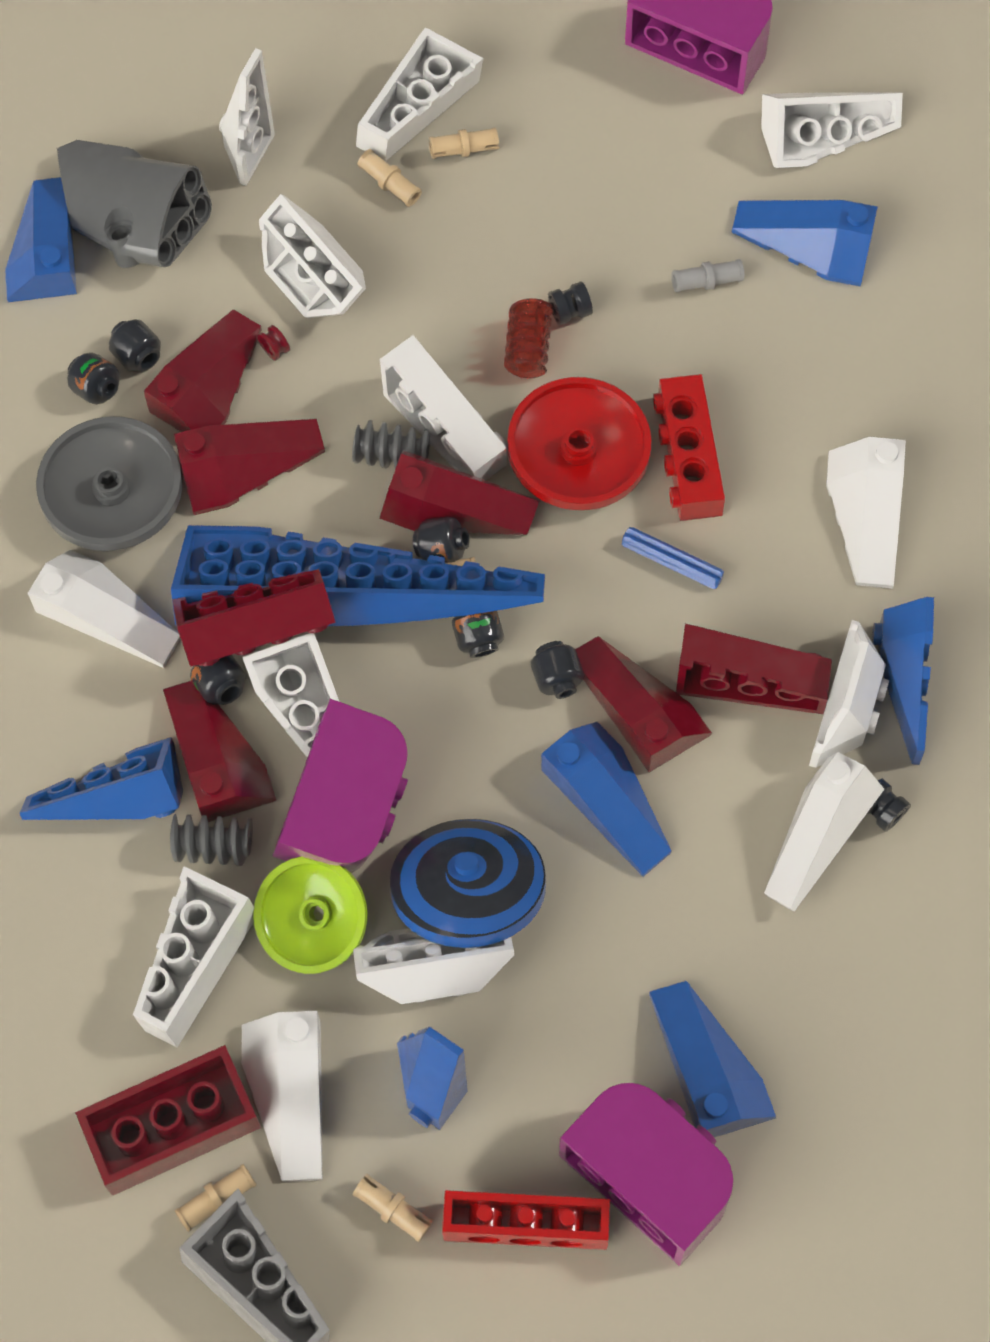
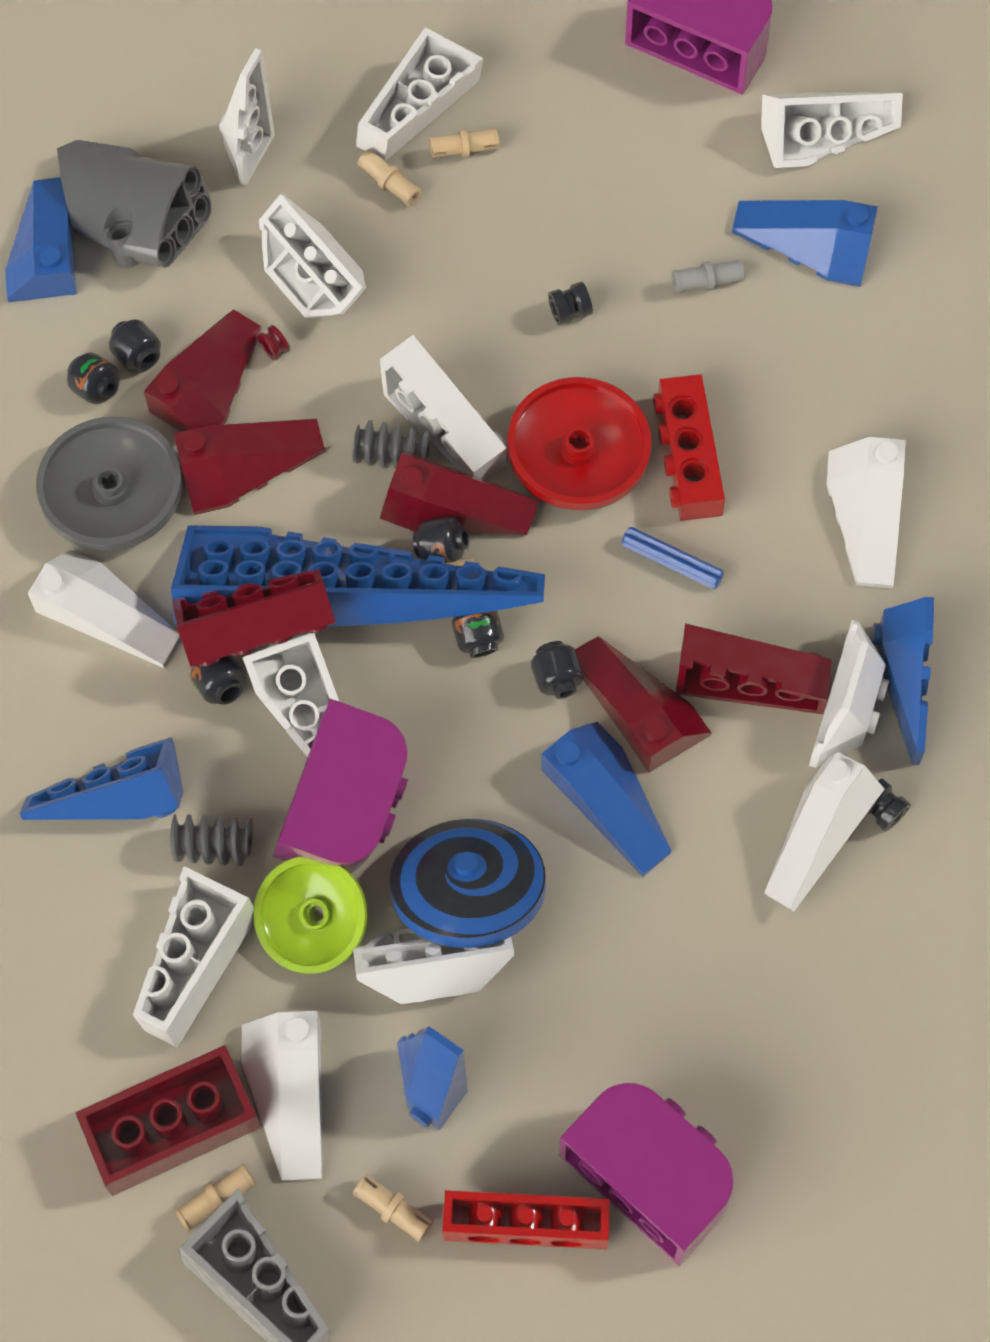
(218, 759): dark red wedge -> none
(528, 338): clear red piece -> none
(713, 1073): blue wedge -> none

